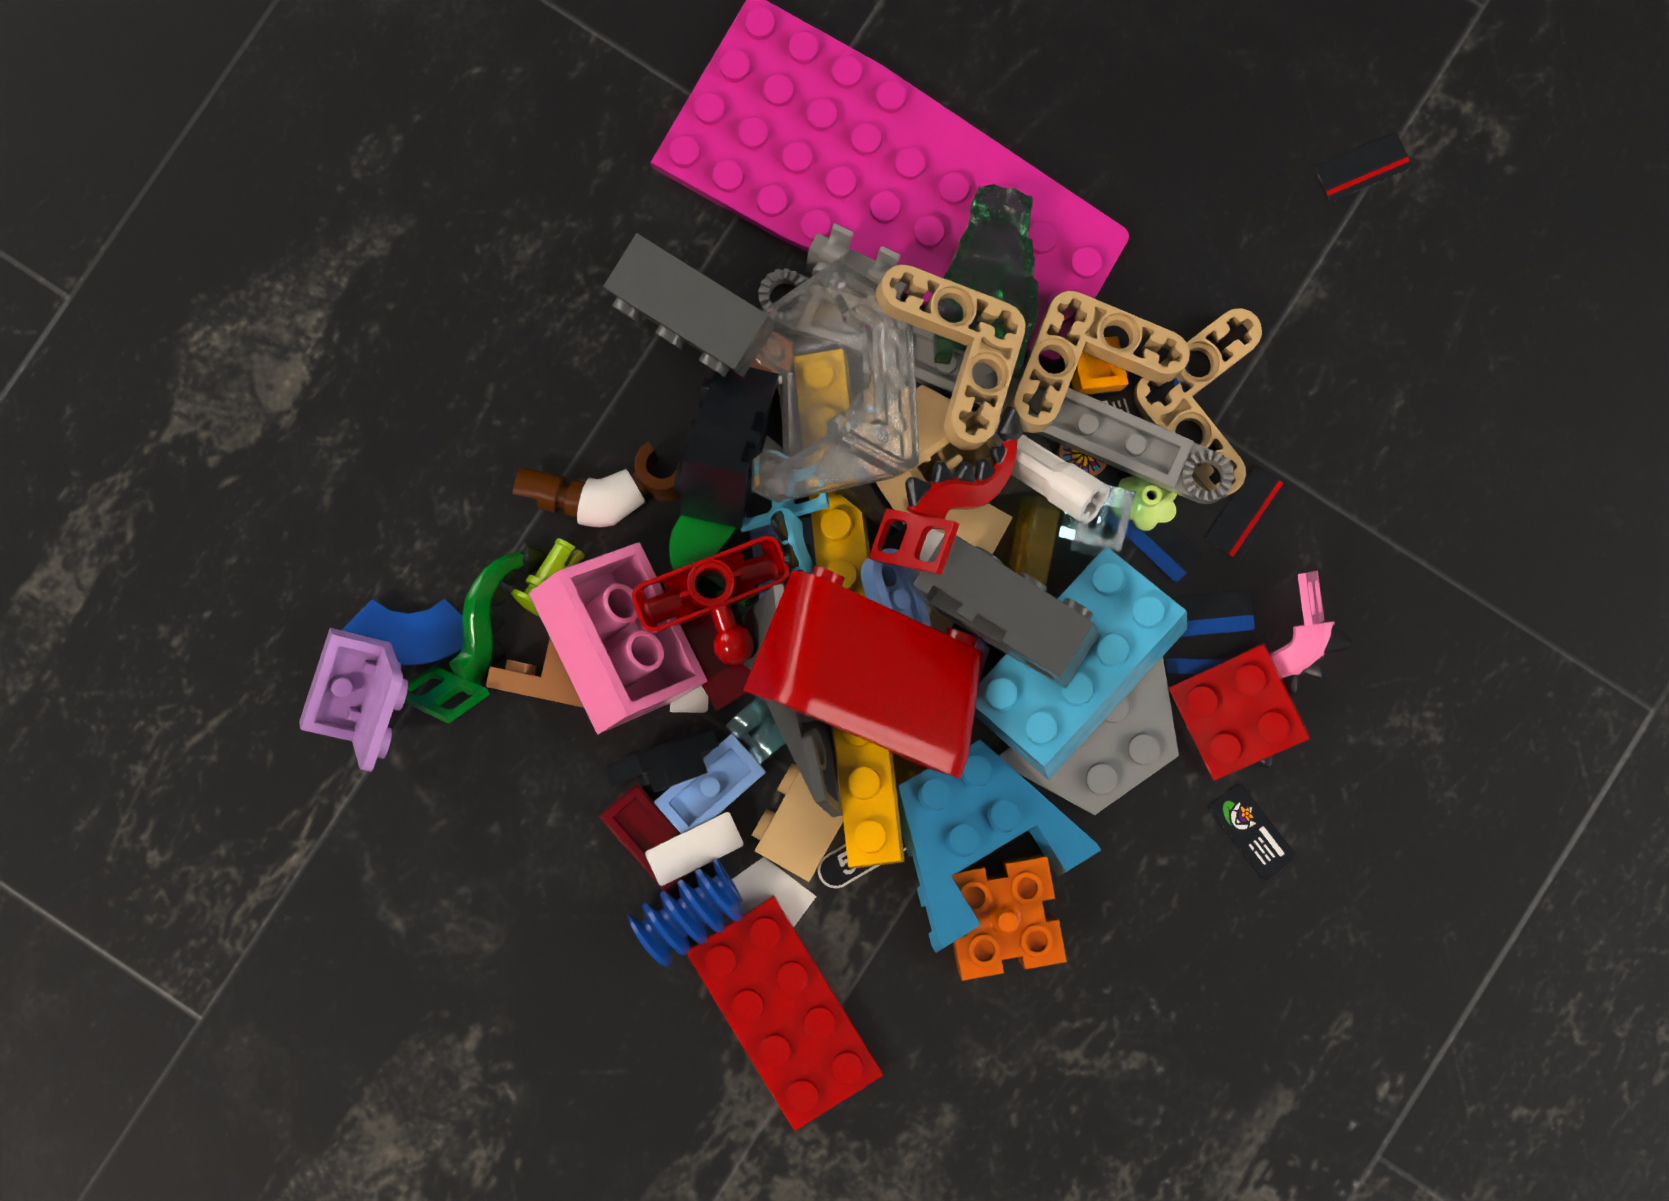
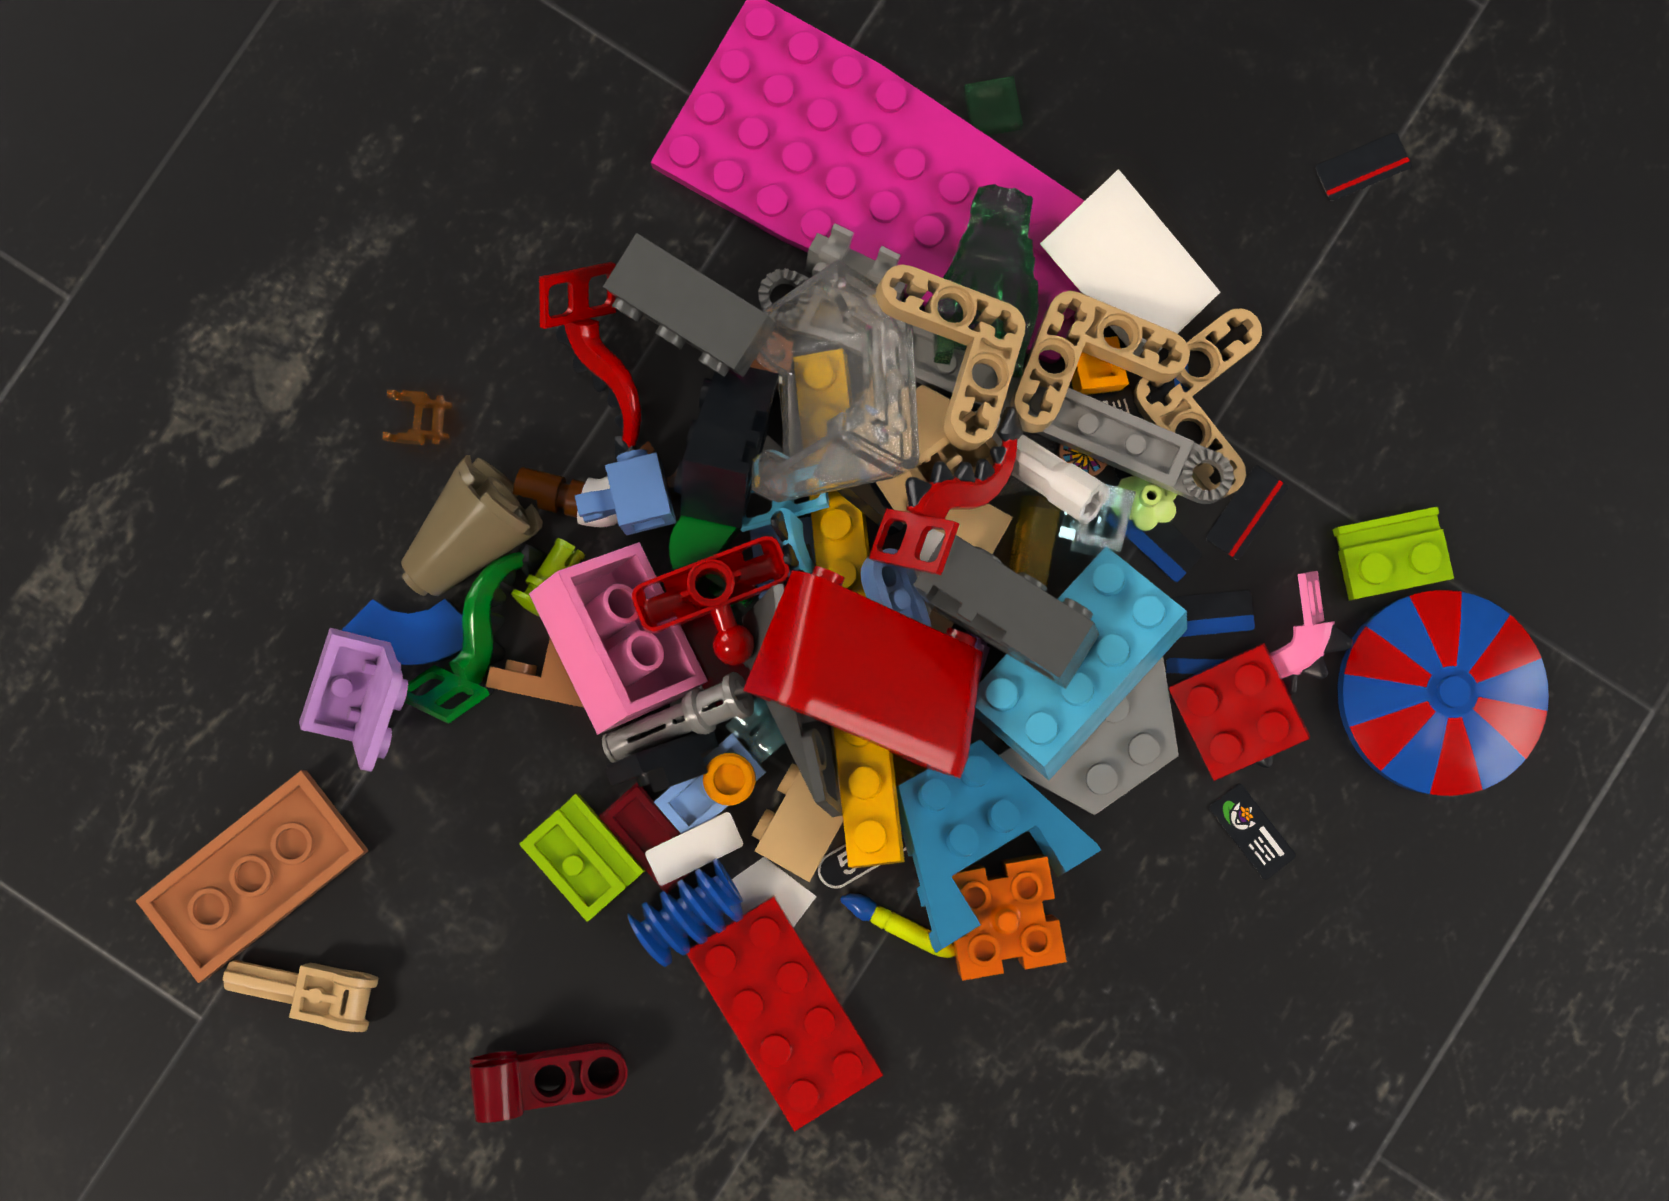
(252, 876): none -> nougat plate
(316, 993): none -> tan connector
(415, 435): none -> clear orange piece
(467, 528): none -> dark tan cone
(506, 1083): none -> dark red piece
(582, 857): none -> lime plate
(590, 353): none -> red piece
(636, 494): none -> medium blue brick
(694, 713): none -> light grey pin
(729, 779): none -> light orange tile
(867, 910): none -> neon yellow piece
(993, 105): none -> clear green tile
(1129, 259): none -> white sticker
(1393, 553): none -> lime plate
(1443, 693): none -> dish

